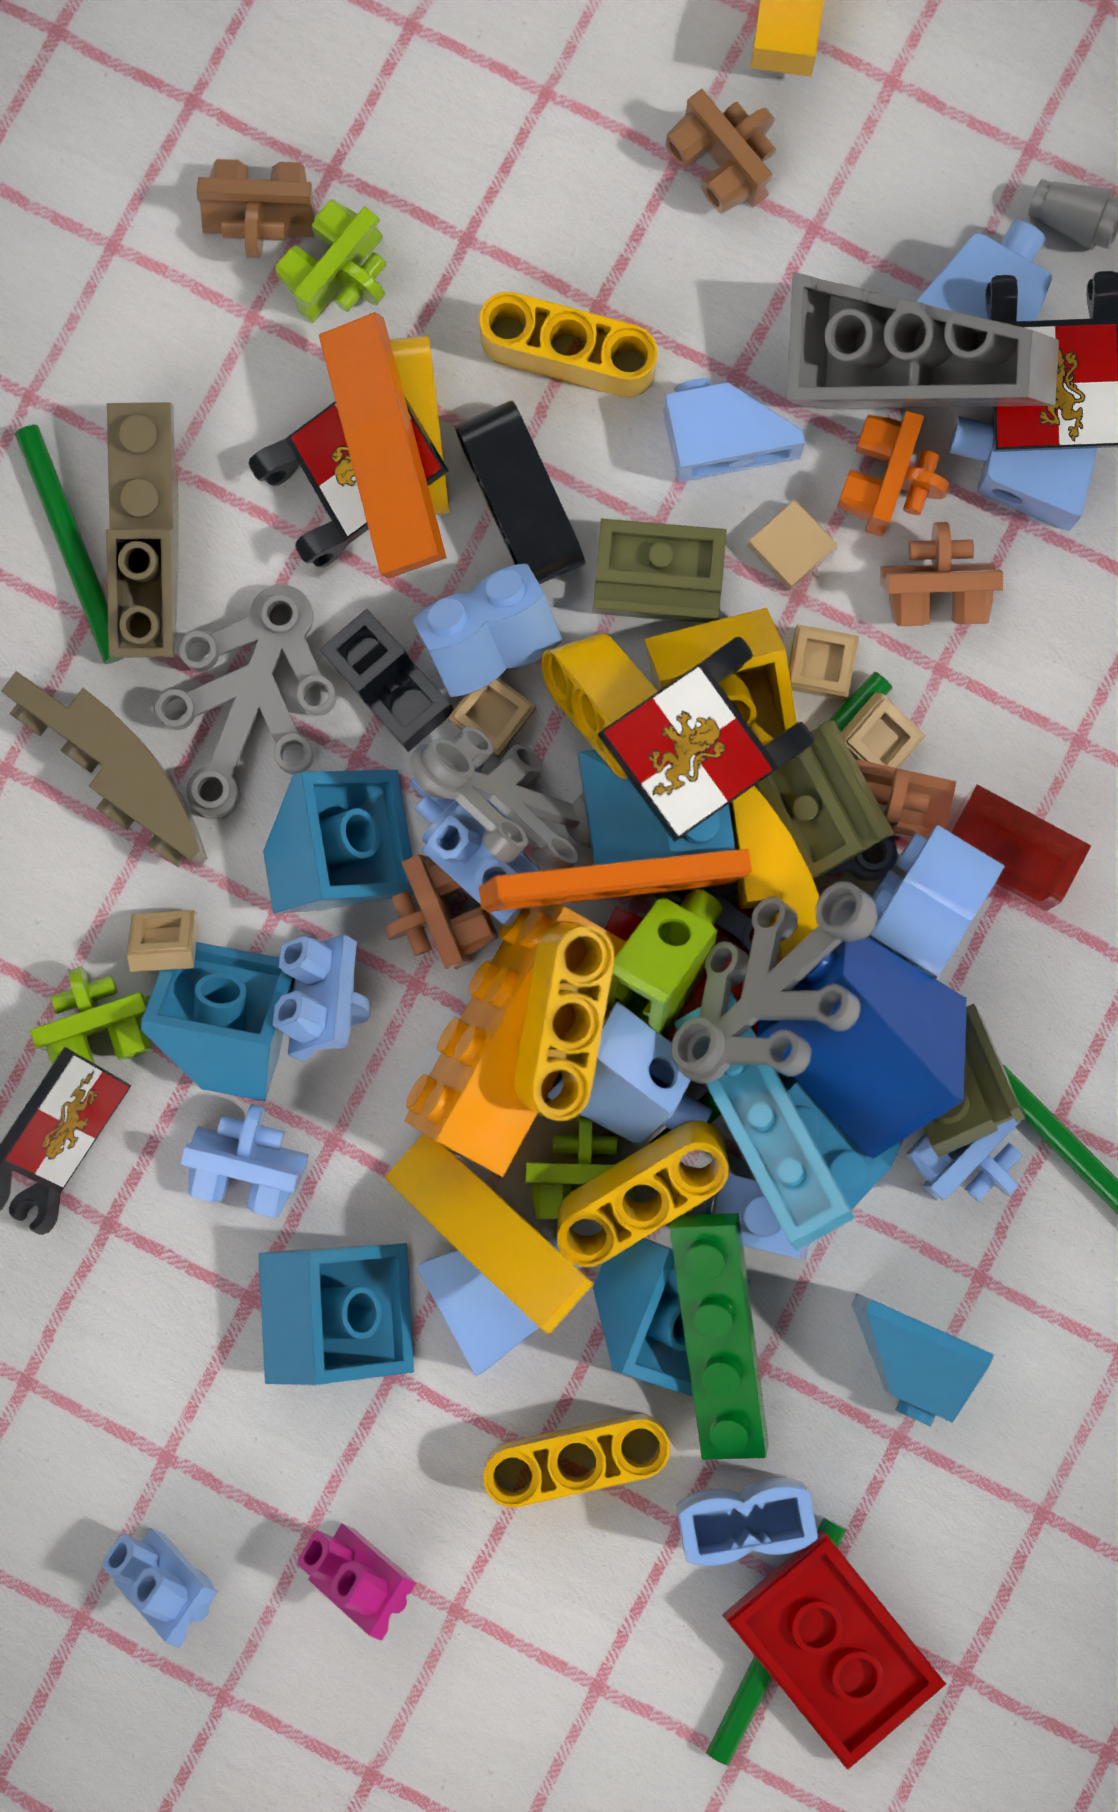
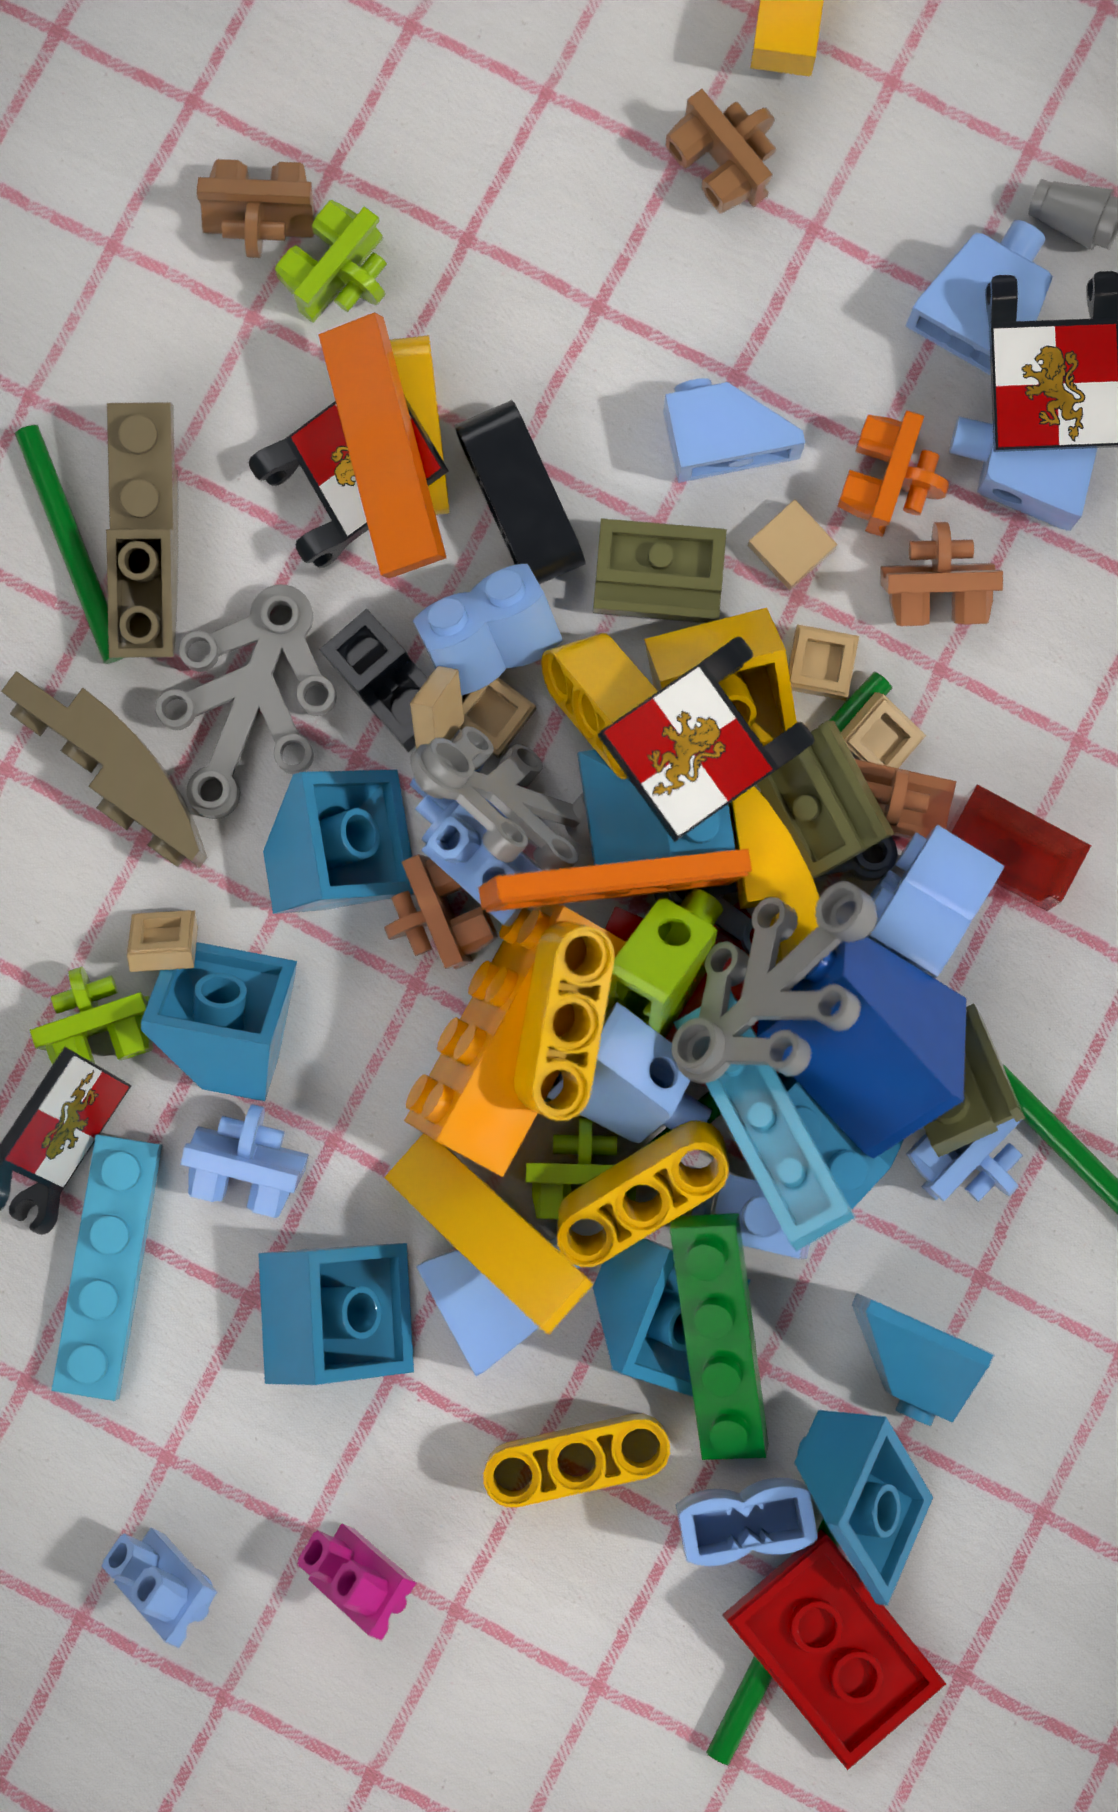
(107, 1267): none -> medium azure plate
(323, 996): light blue hips -> none
(437, 707): none -> tan tile
(546, 322): yellow beam -> none
(865, 1493): none -> dark azure slope
(900, 353): light grey wedge -> none

